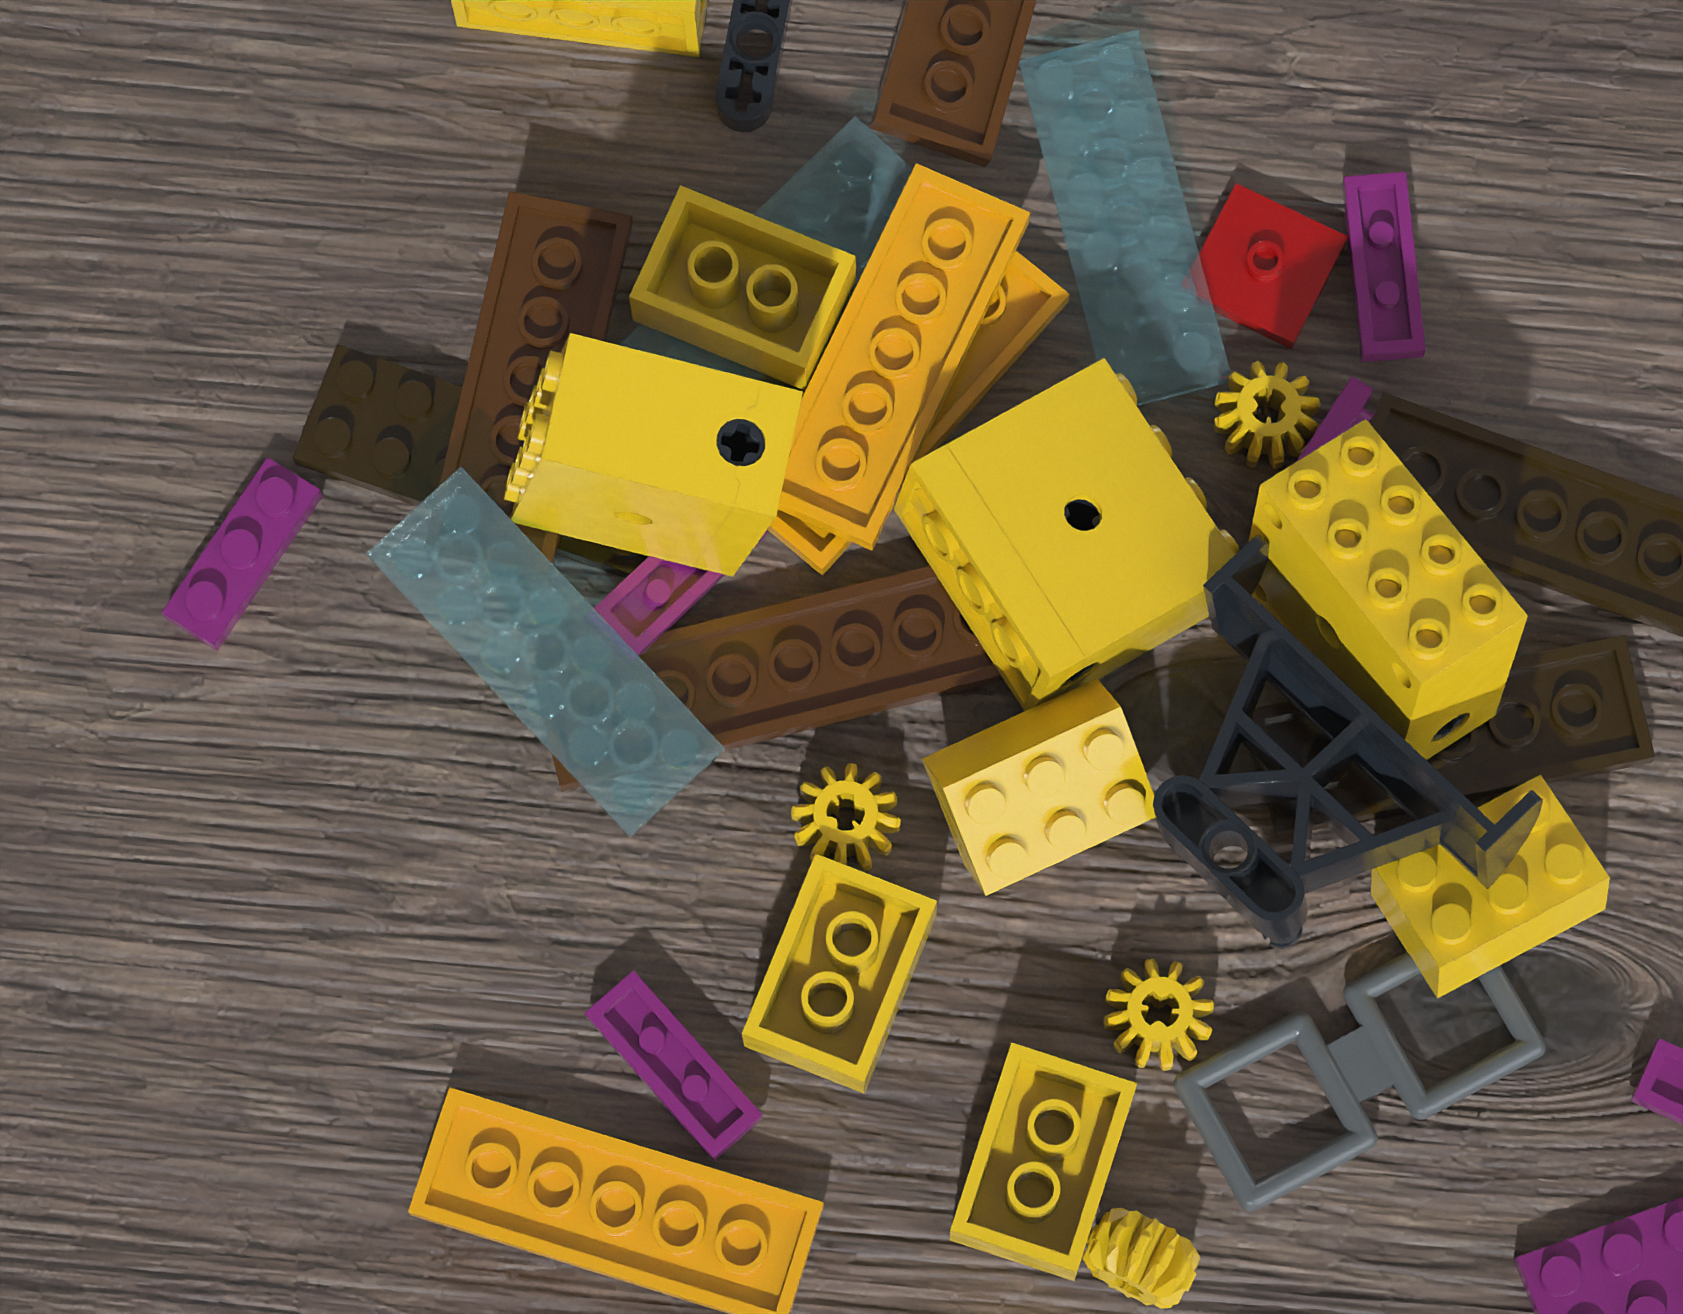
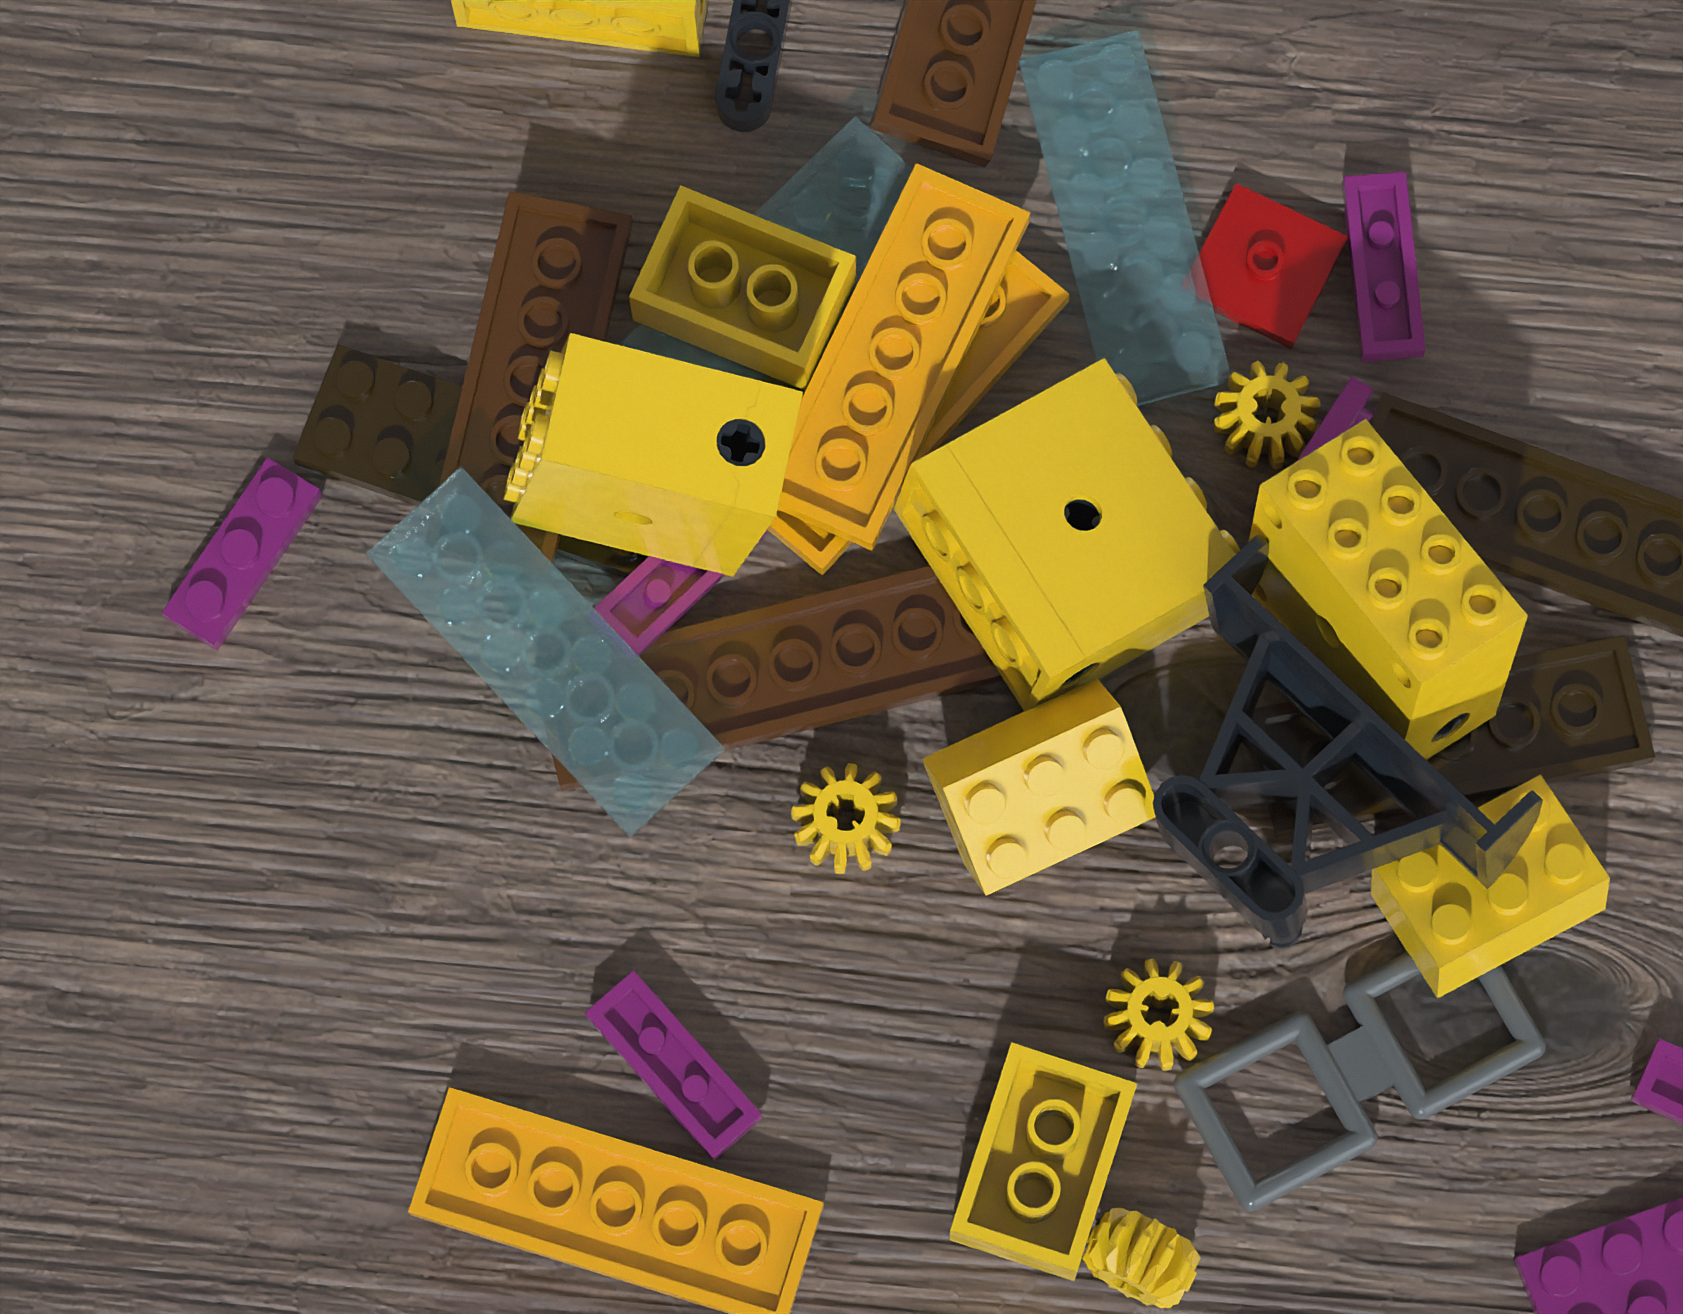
(839, 973): yellow brick -> none

